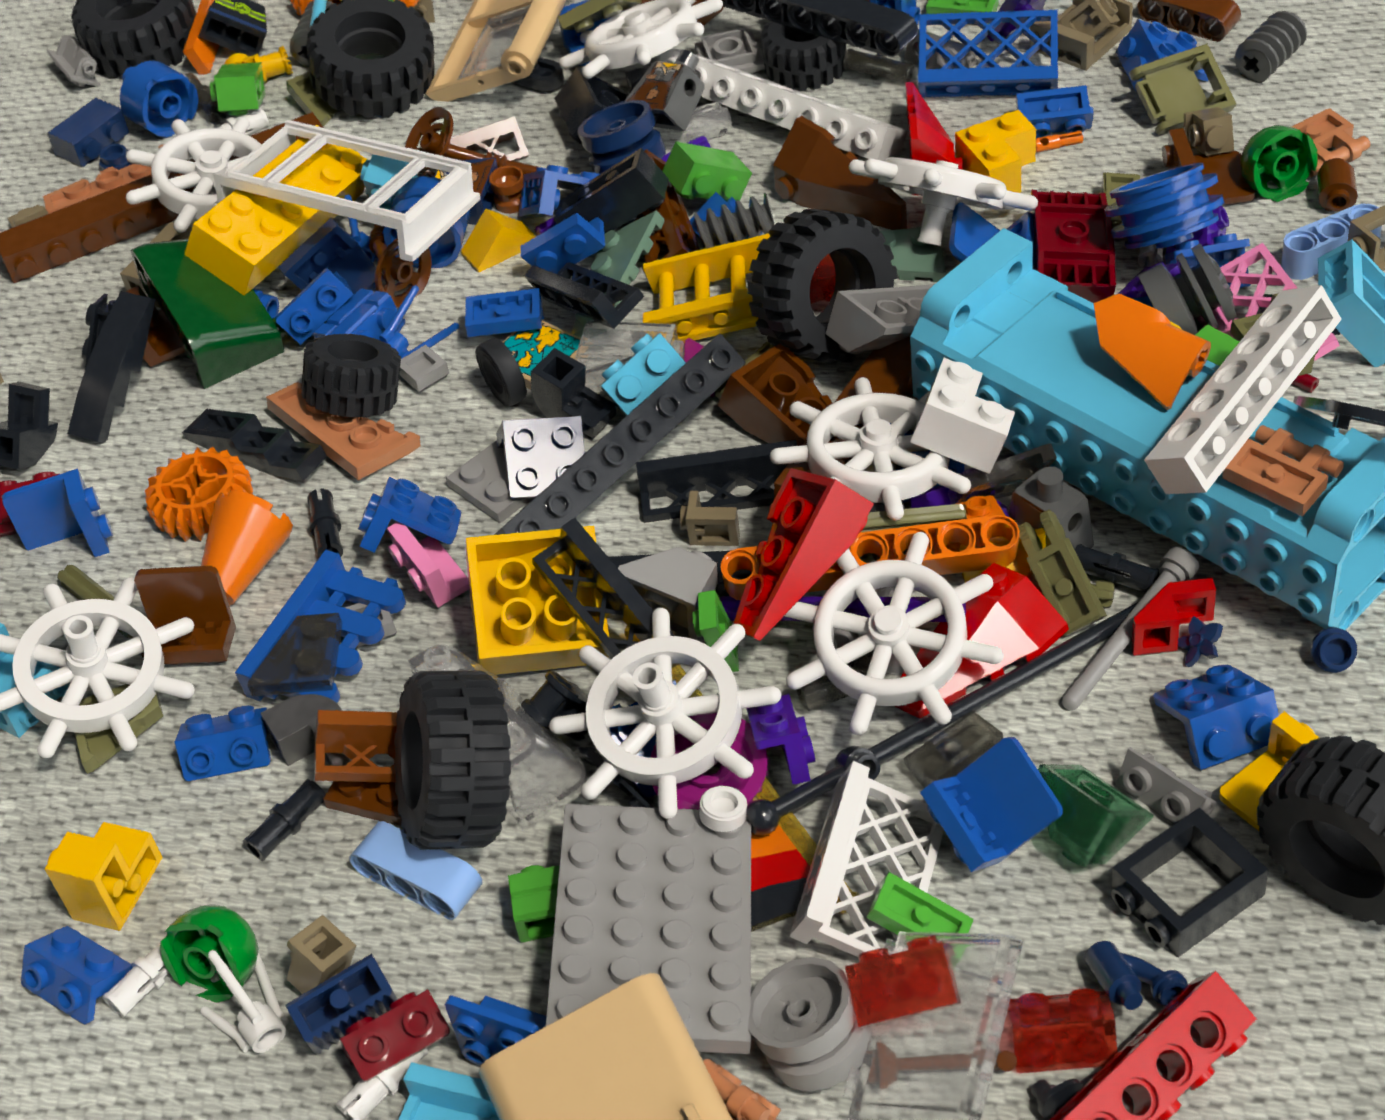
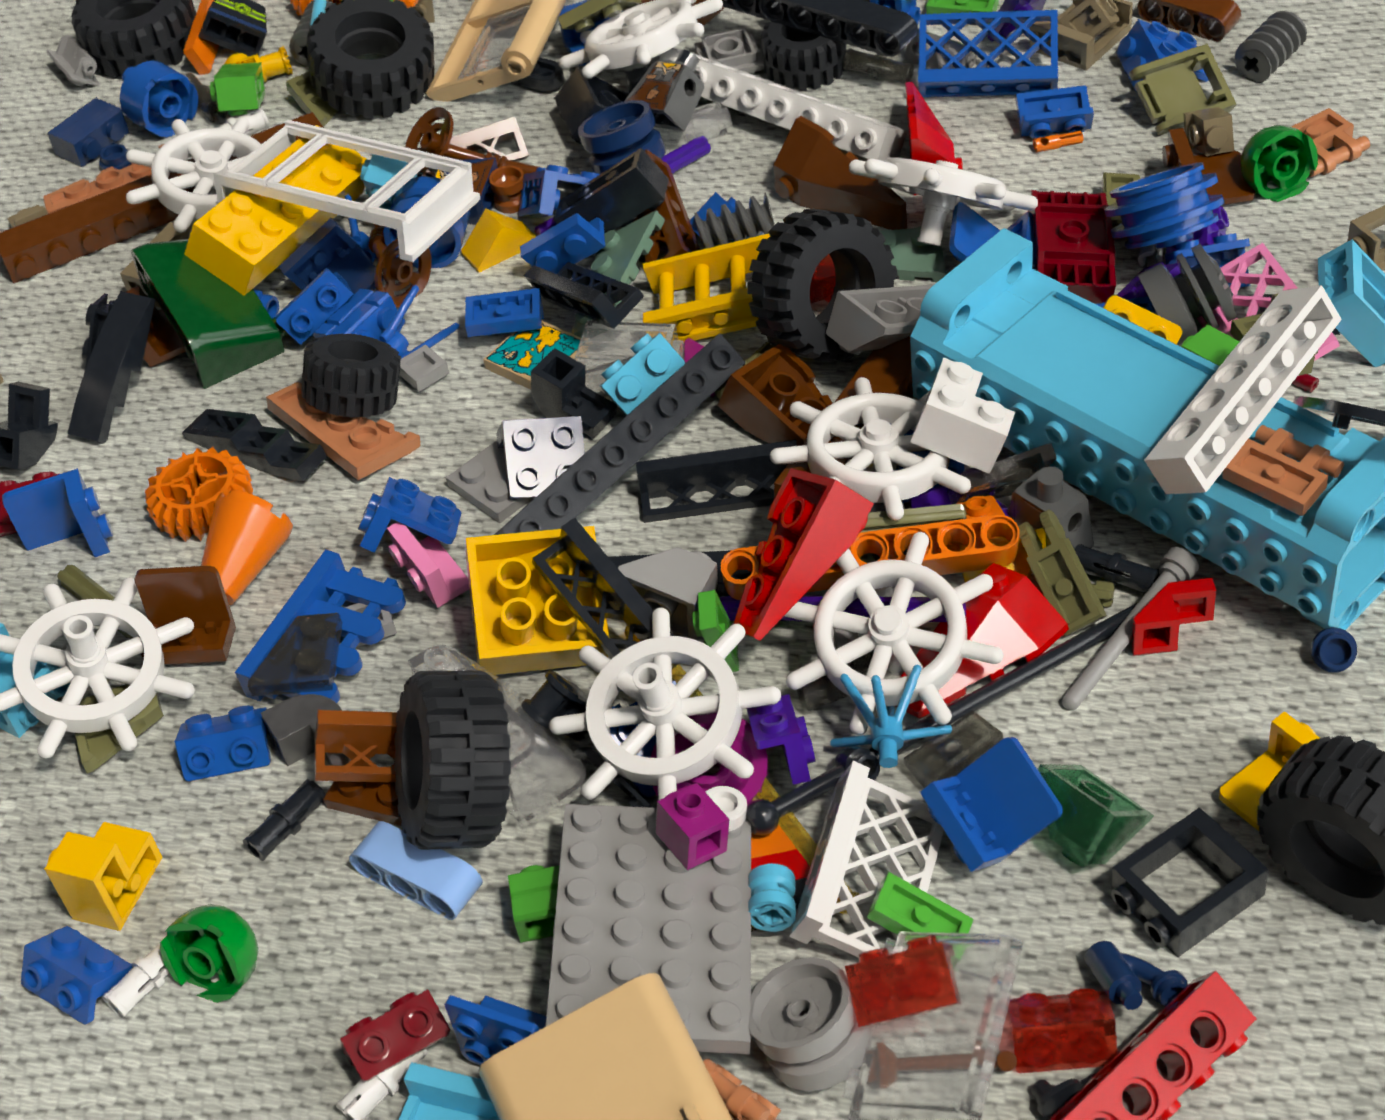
(259, 1024): white plant -> none
(318, 954): dark tan brick -> none
(324, 522): black pin -> none
(340, 1002): dark blue brick -> none
(501, 372): black tyre -> none
(692, 826): none -> magenta brick
(706, 170): bright green brick -> none
(709, 524): dark tan bracket -> none
(769, 904): none -> medium azure wheel
(886, 729): none -> dark azure plant
(998, 148): yellow brick -> none
(1149, 346): orange panel -> none
(1160, 787): light grey hinge -> none
(1200, 641): dark blue plant -> none
(1221, 713): blue bracket -> none
(1308, 243): light blue beam -> none
(1336, 185): reddish brown brick -> none

